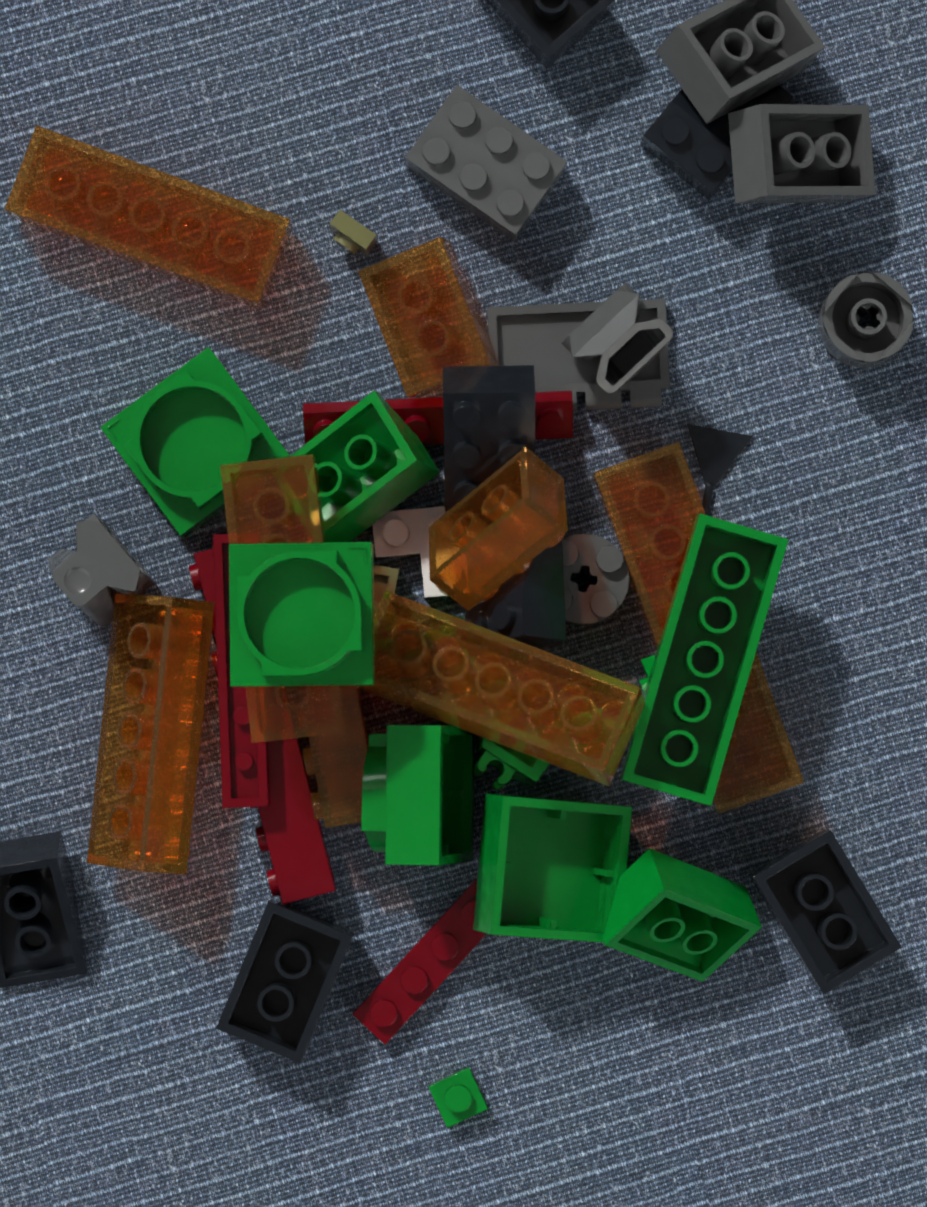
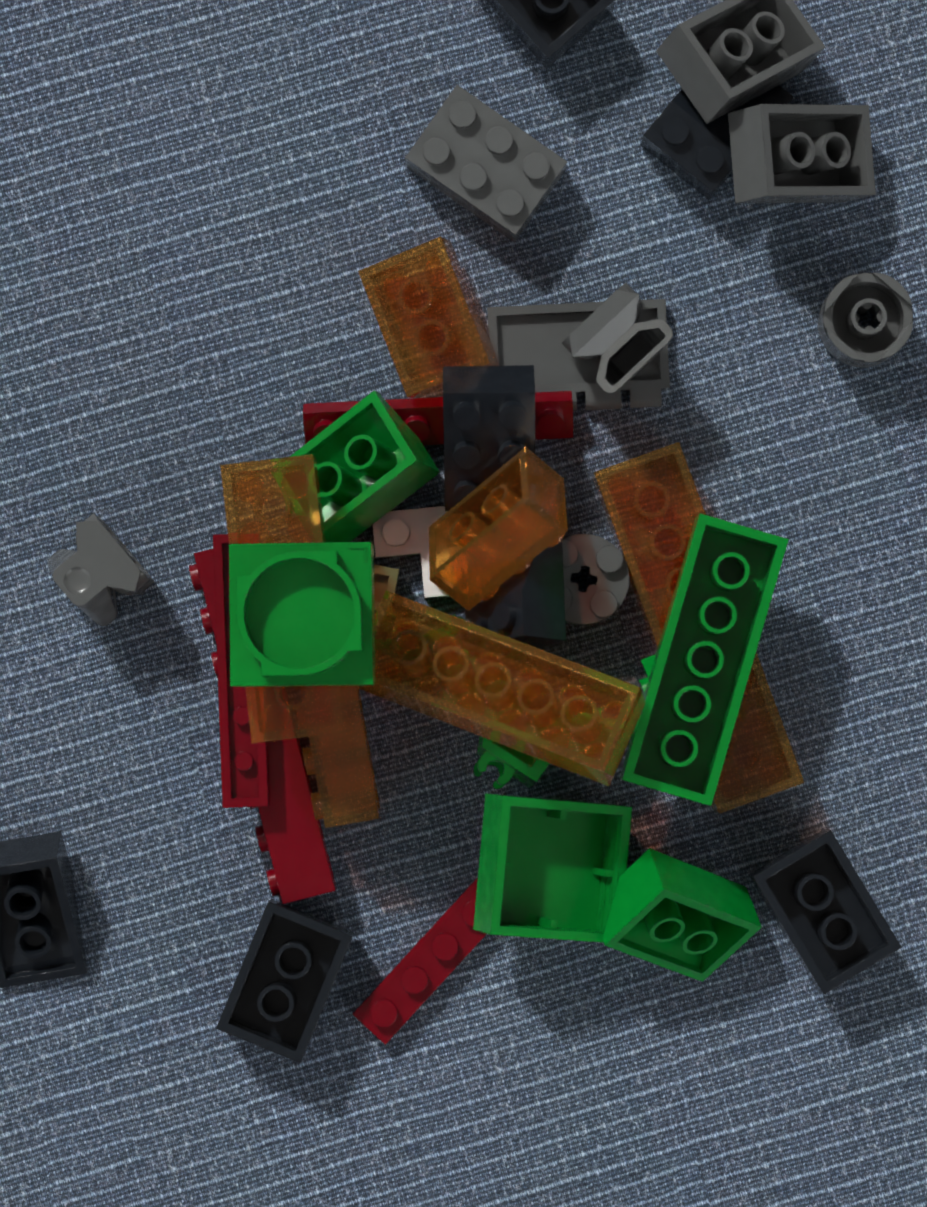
(149, 217): clear orange brick -> none
(150, 733): clear orange brick -> none
(184, 433): green container -> none
(351, 234): olive plate -> none
(420, 794): green container -> none
(458, 1097): green plate -> none
(715, 454): black piece -> none

